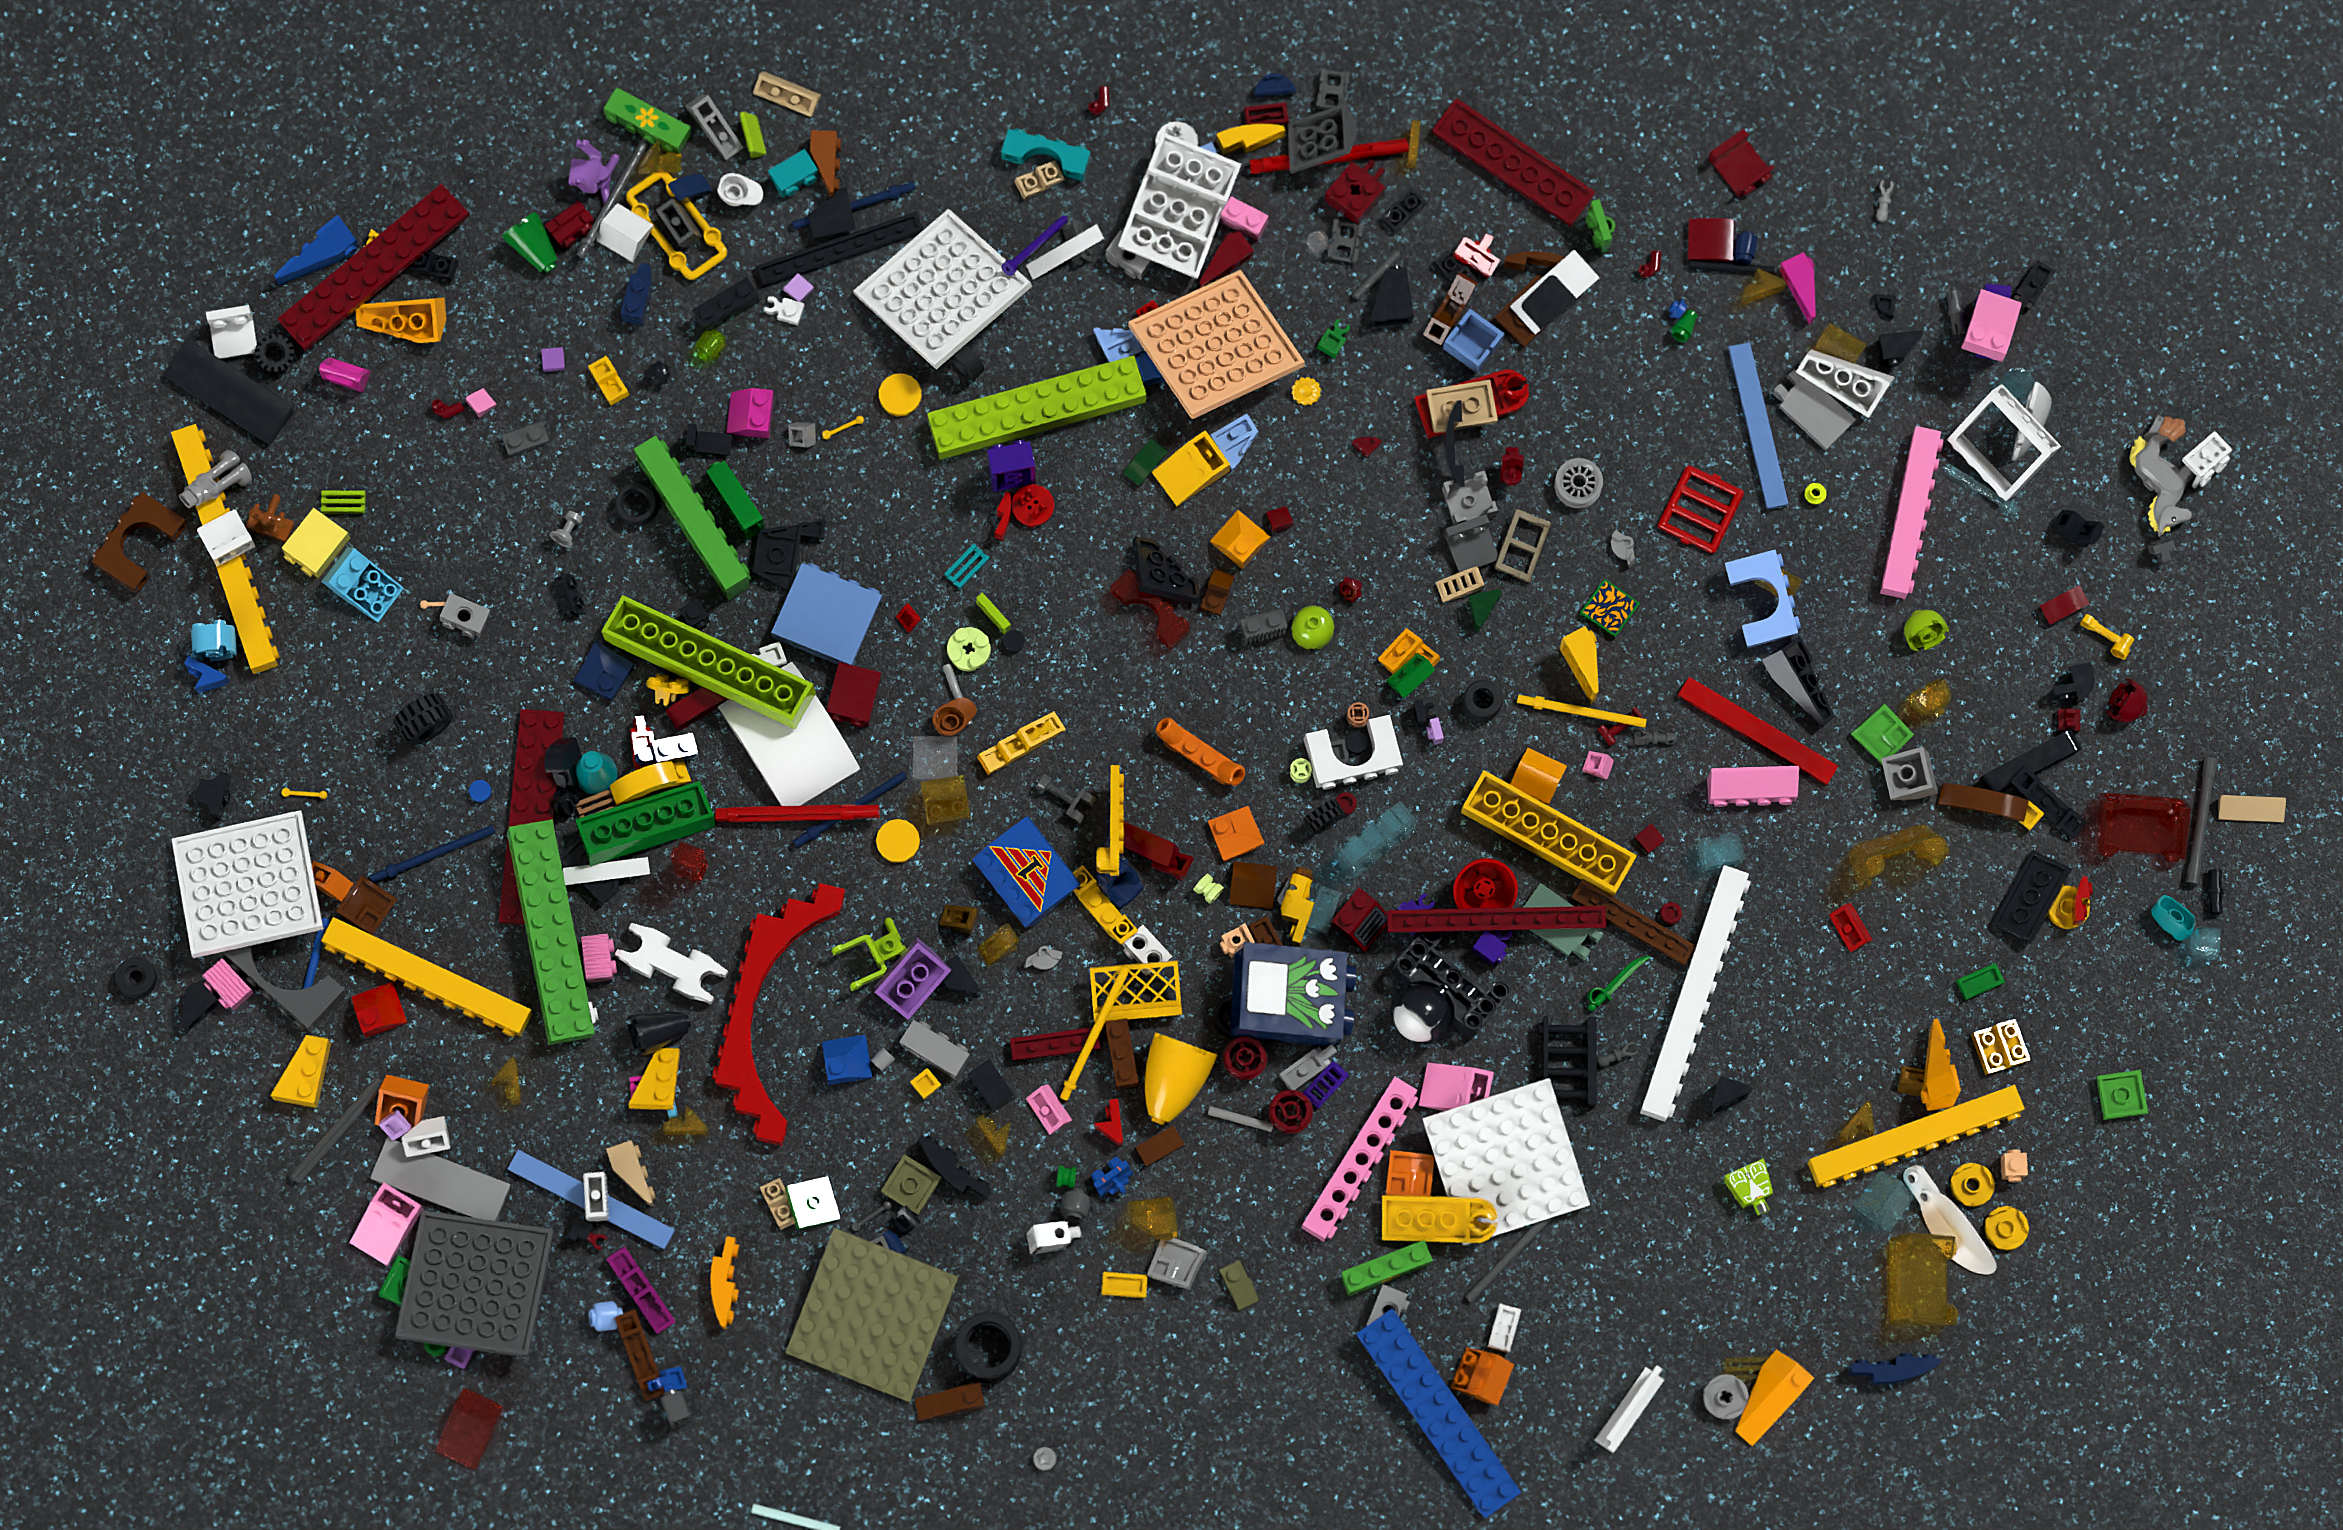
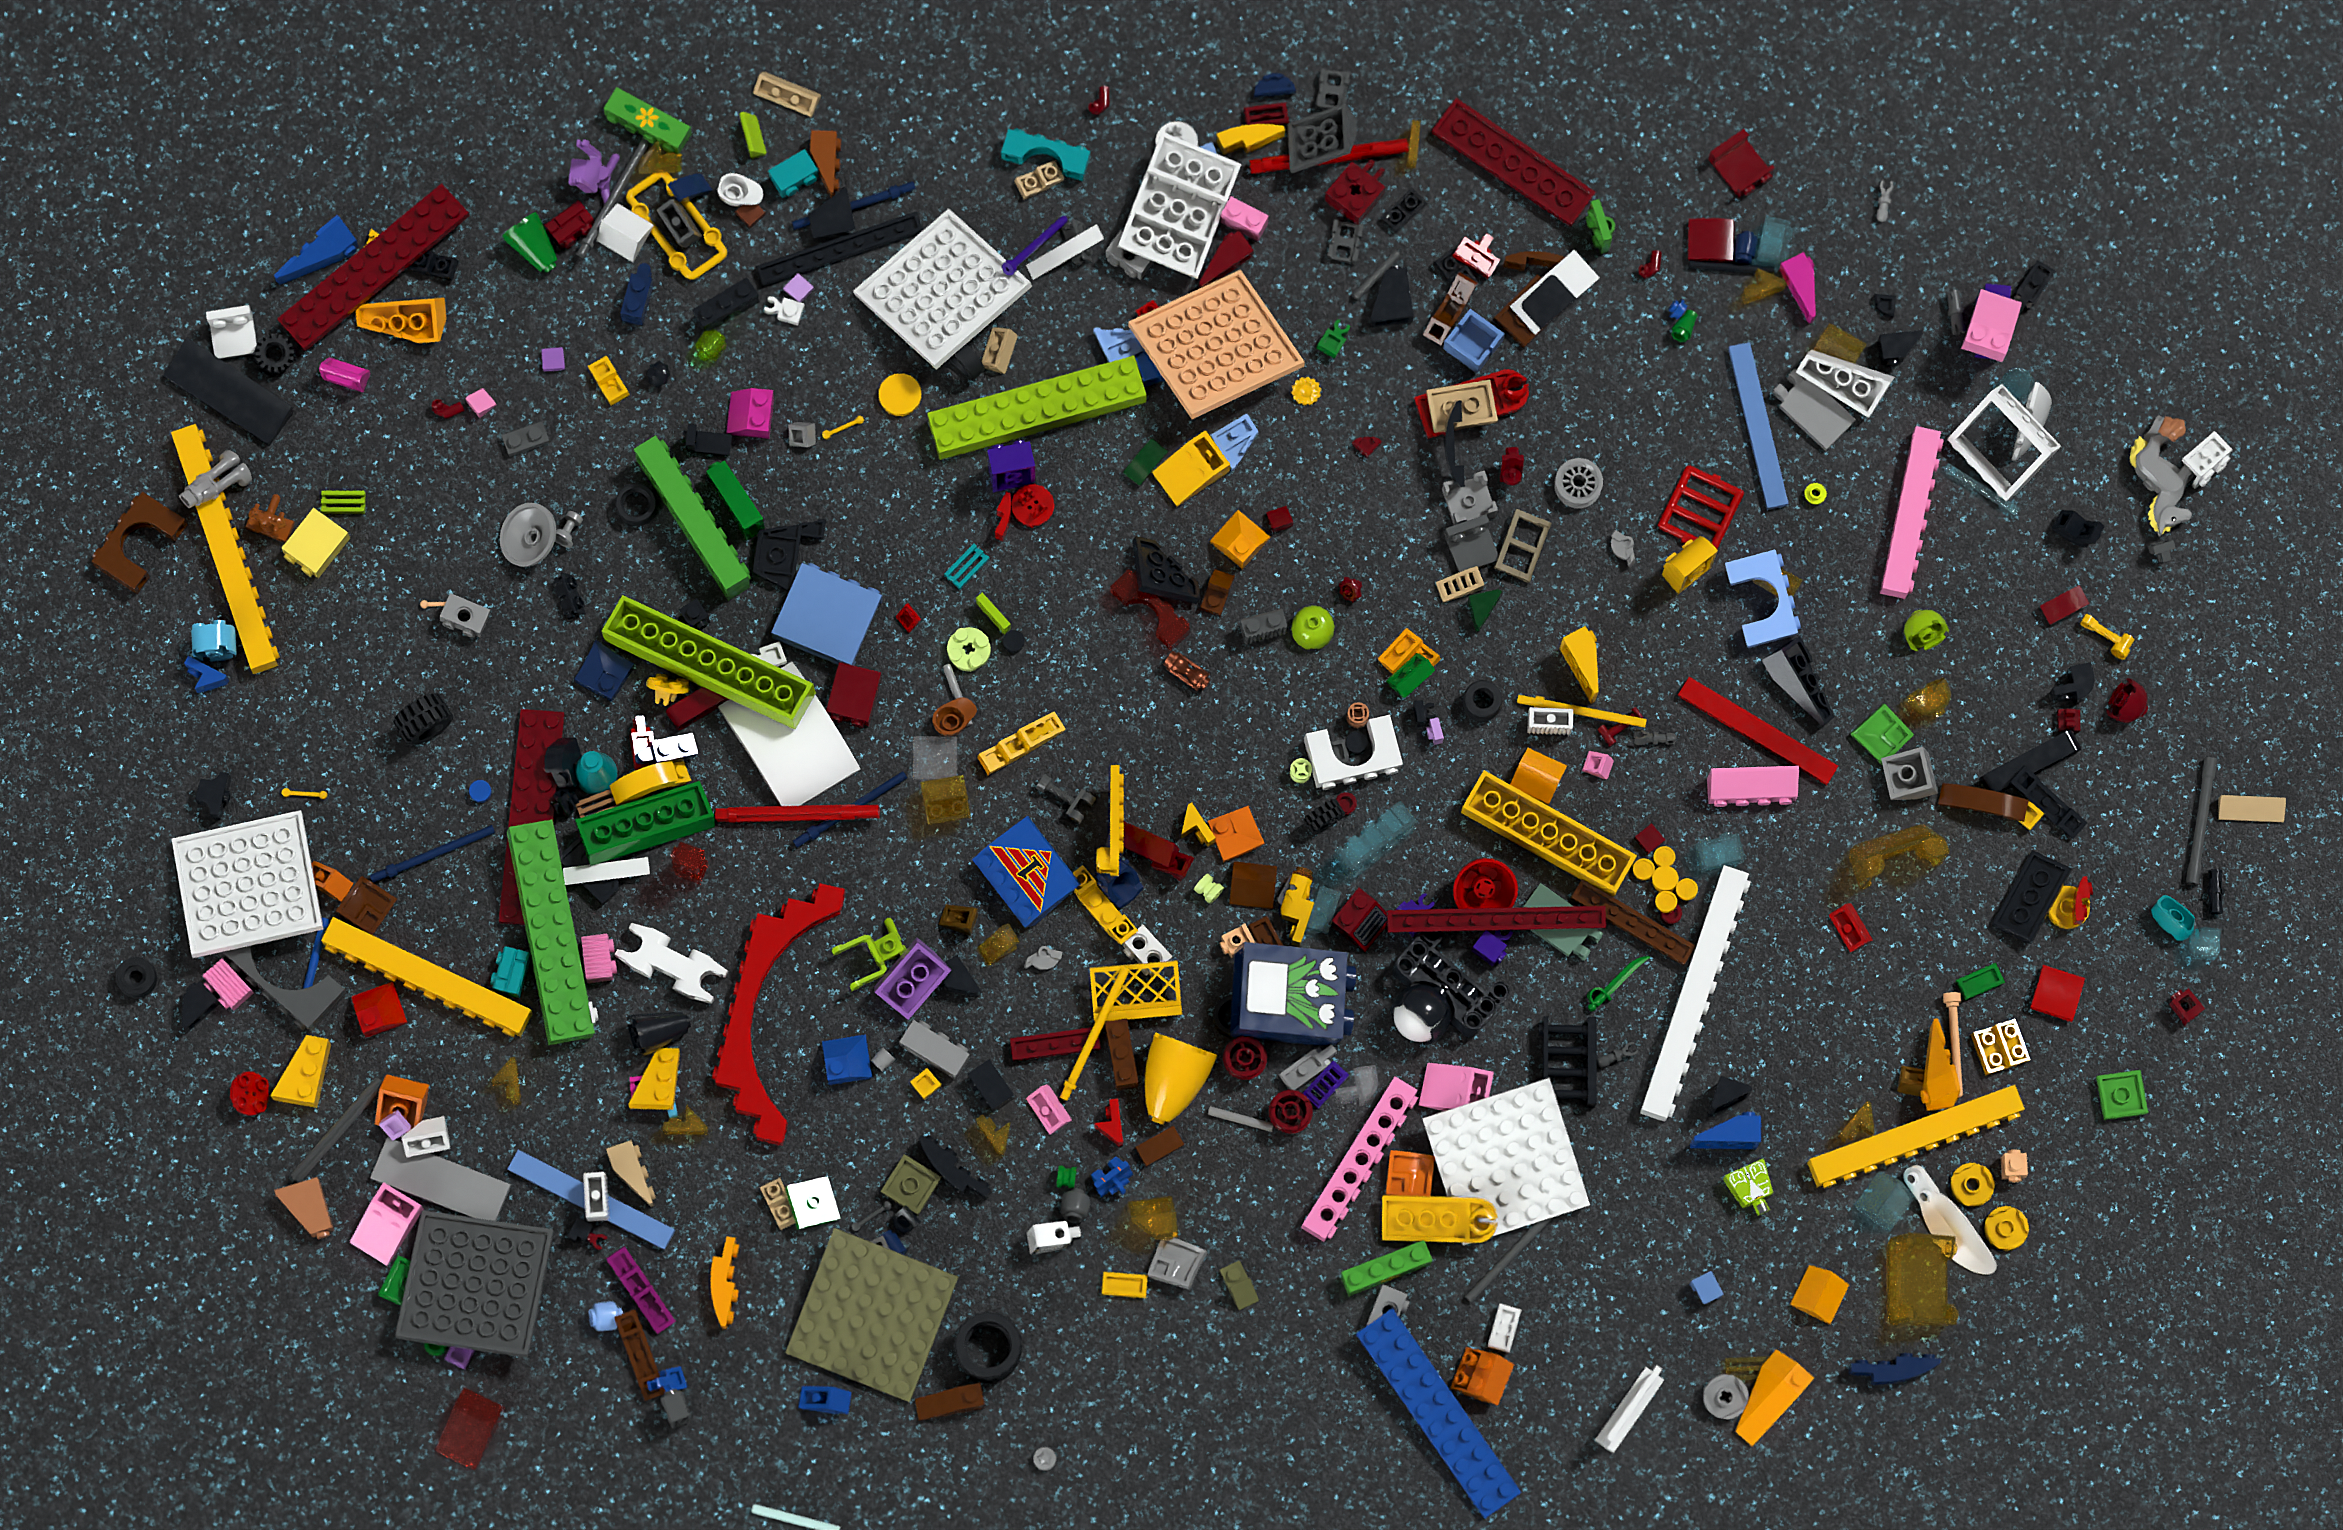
(226, 537): white bracket -> none
(253, 1084): none -> red plate
(308, 1206): none -> nougat slope
(362, 584): medium azure slope -> none
(511, 972): none -> teal brick
(521, 530): none -> light grey dish
(714, 125): light grey slope -> none
(750, 214): none -> copper tile
(825, 1399): none -> blue slope
(897, 841): yellow tile -> none
(999, 349): none -> tan slope
(1178, 664): none -> copper piece
(1194, 821): none -> yellow slope
(1199, 753): orange plate -> none
(1318, 241): clear tile -> none
(1365, 1086): none -> clear brick
(1550, 721): none -> white brick
(1609, 608): tile -> none
(1665, 879): none -> yellow piece
(1689, 563): none -> yellow brick
(1707, 1287): none -> medium blue panel
(1736, 1133): none -> blue slope
(1773, 241): none -> clear light blue brick
(1820, 1293): none -> light orange slope
(1952, 1002): none -> light nougat piece
(2057, 993): none -> red slope
(2143, 825): clear red windscreen -> none
(2194, 1006): none -> dark red brick

